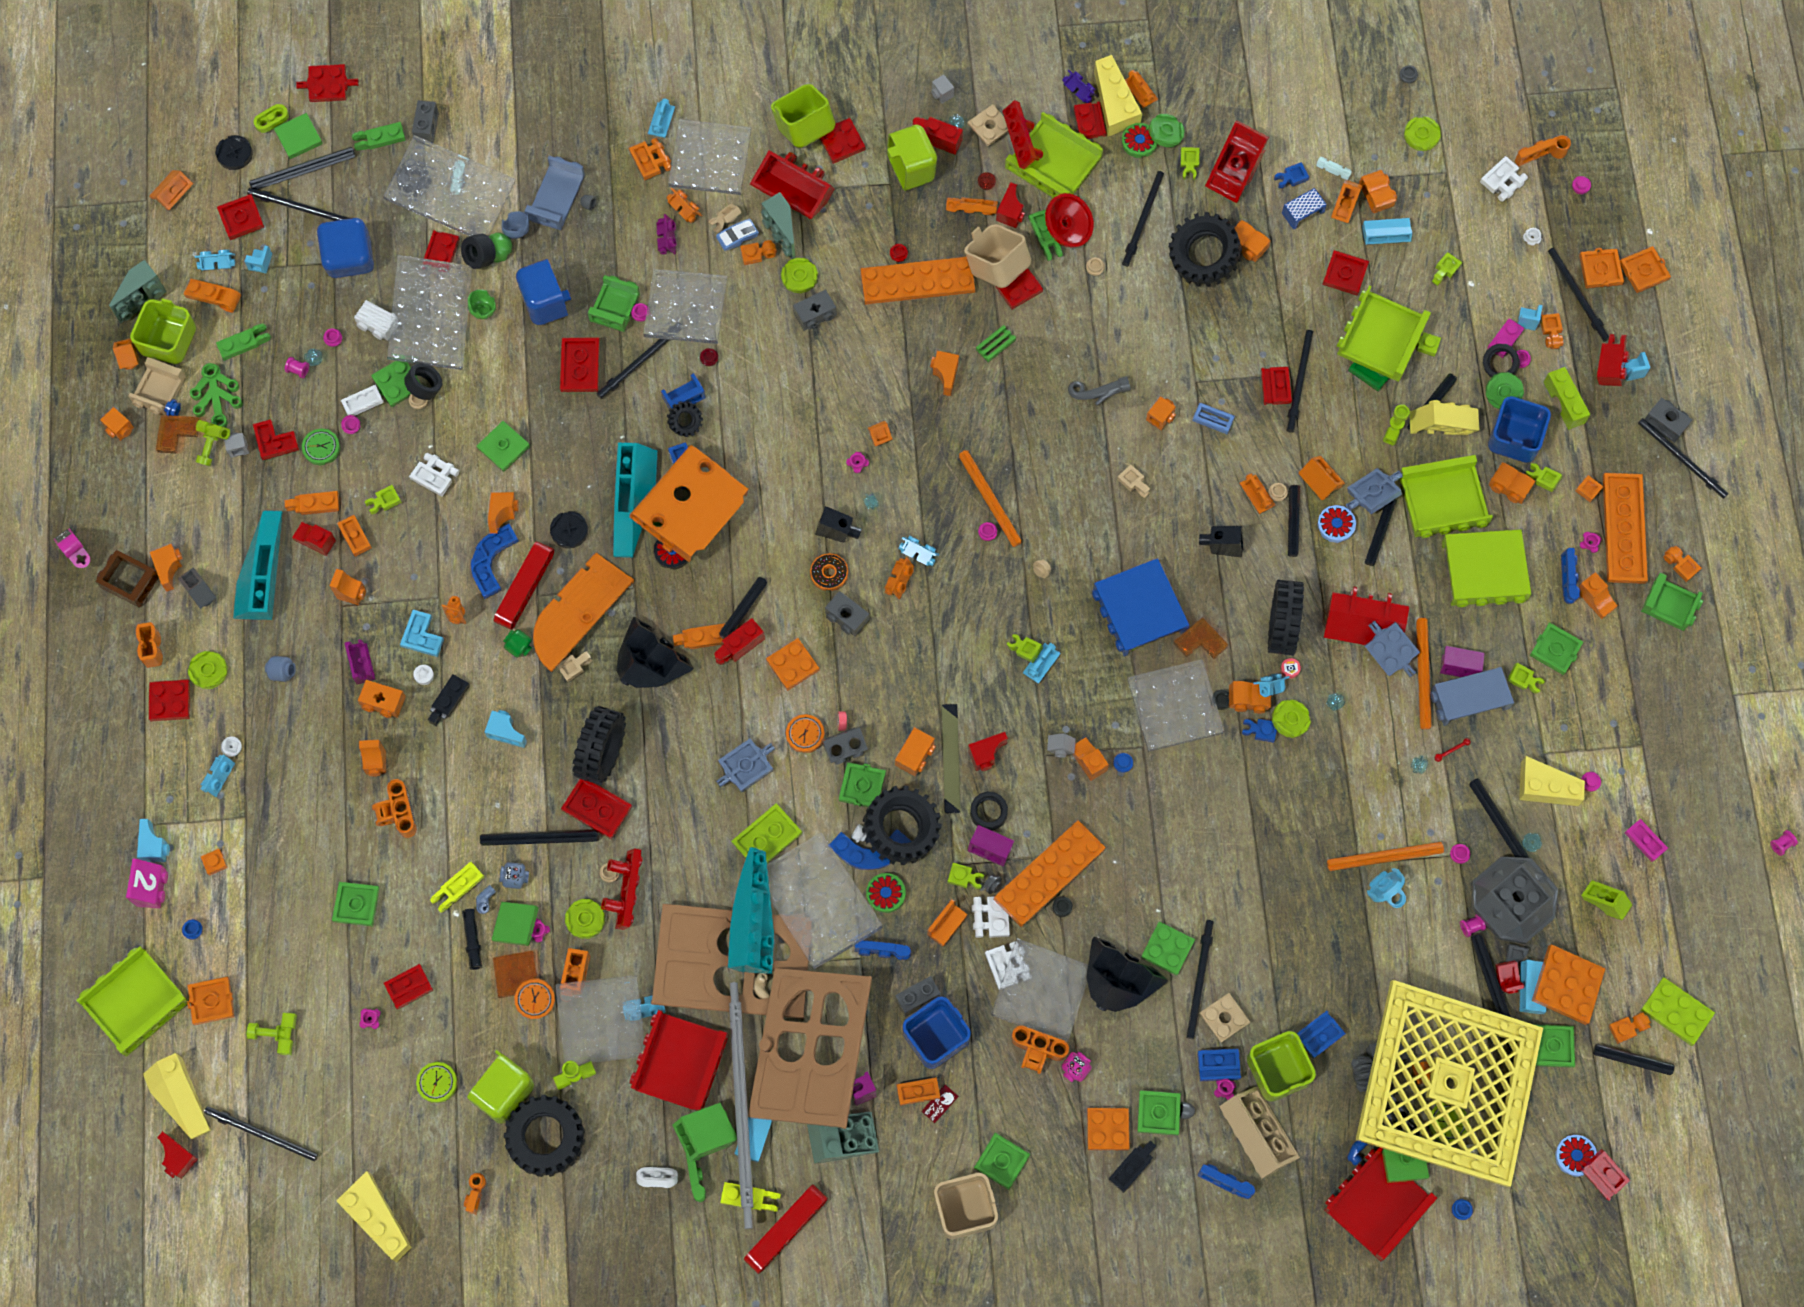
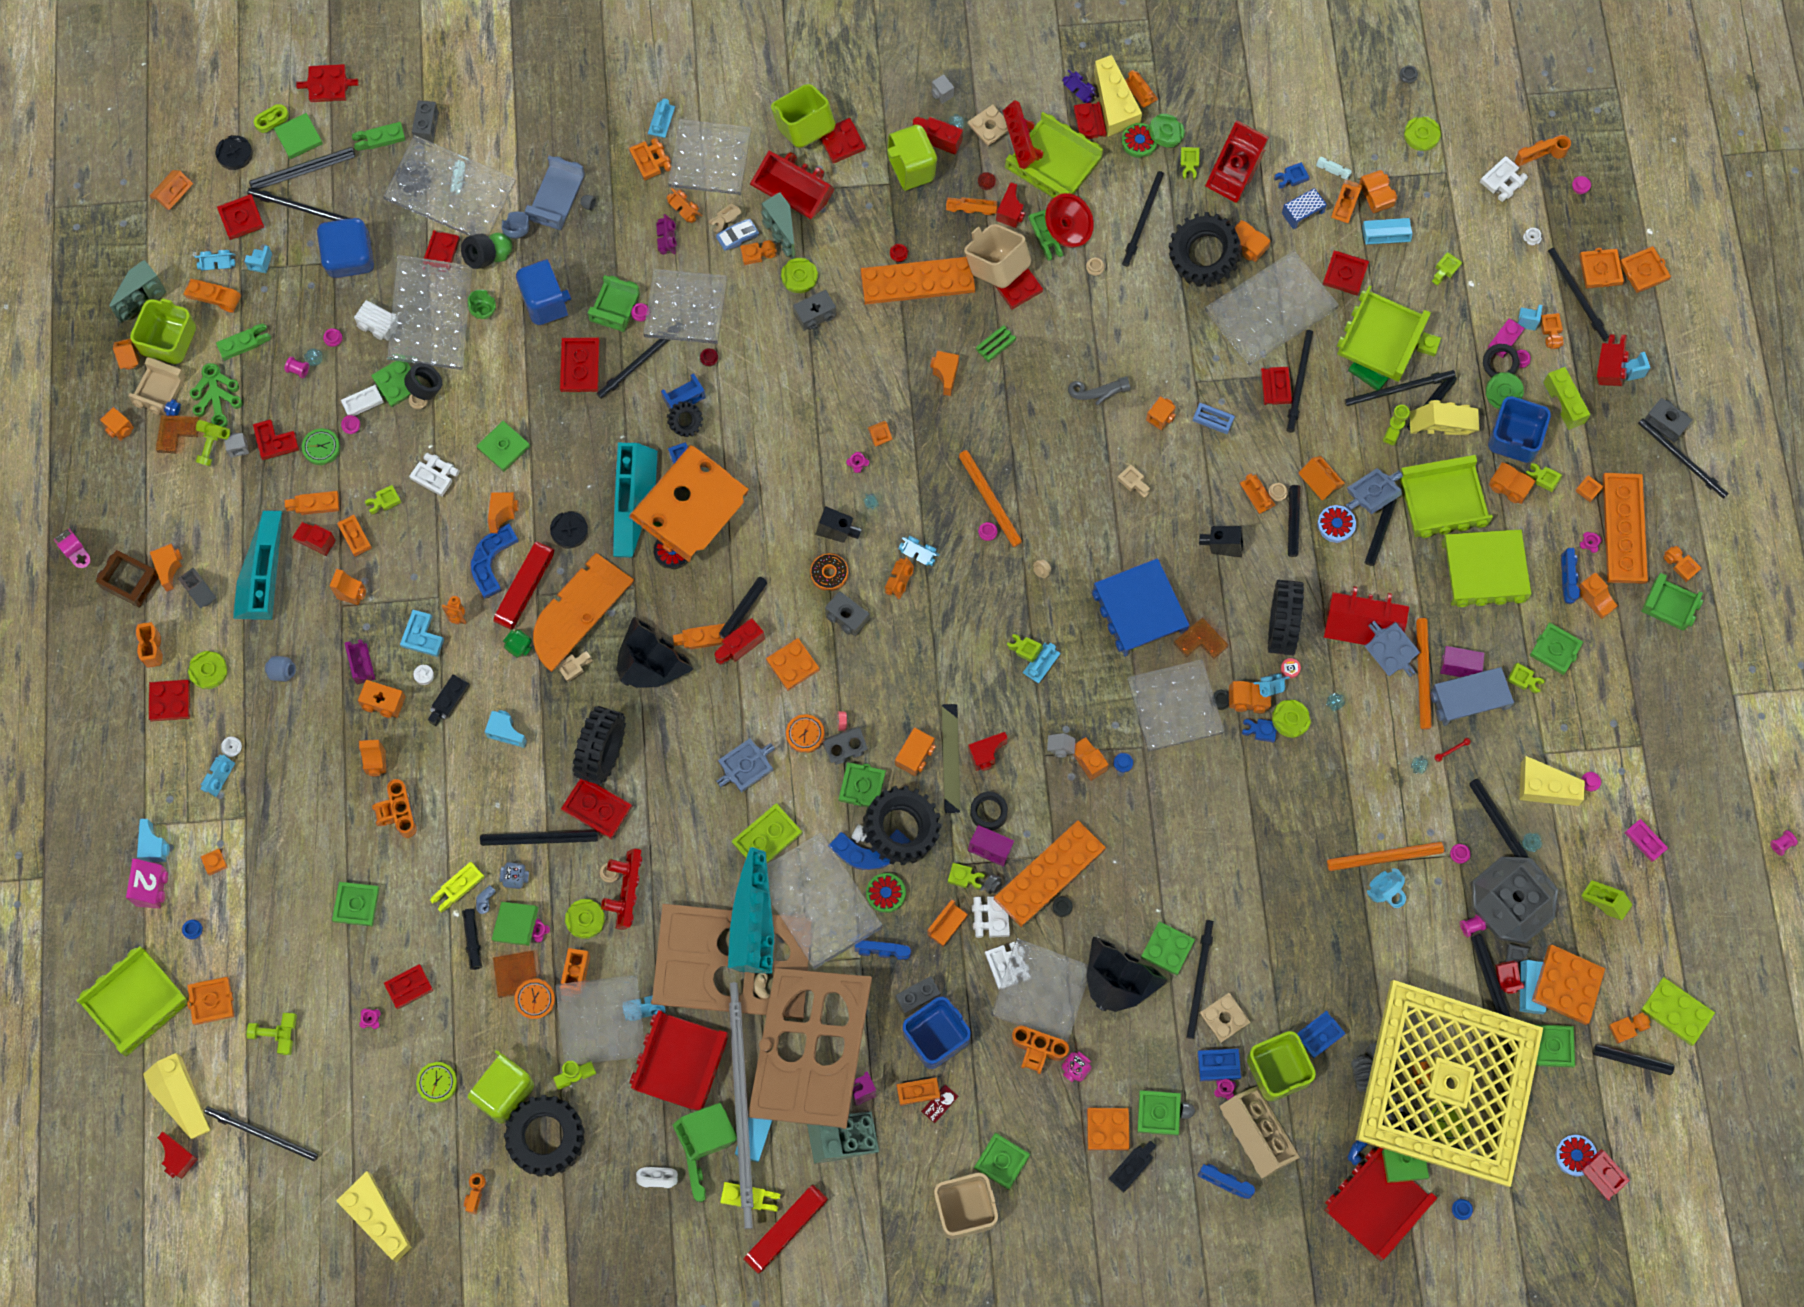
(1271, 307): none -> clear plate
(1435, 378): none -> black bar

